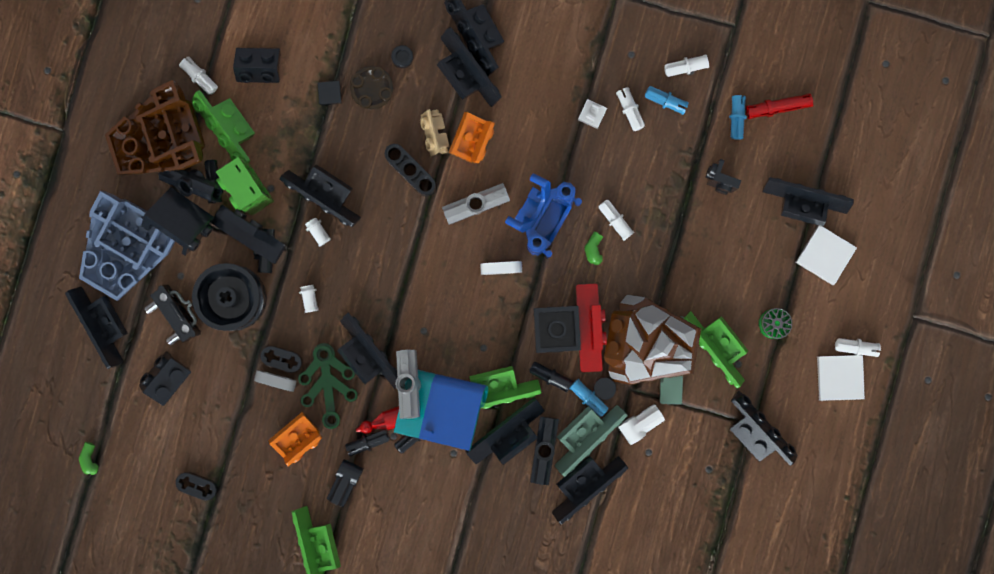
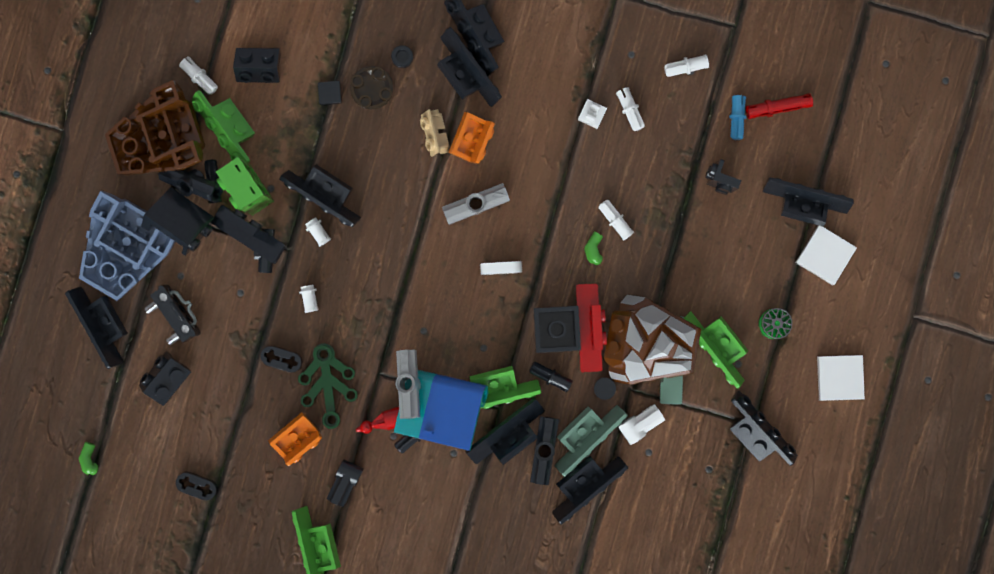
(212, 293): black piece -> none
(275, 380): light grey beam -> none
(363, 355): black bracket -> none
(367, 442): black axle -> none
(405, 160): black beam -> none
(544, 214): blue piece -> none
(588, 397): dark azure axle -> none
(666, 99): dark azure axle -> none
(858, 347): white axle -> none

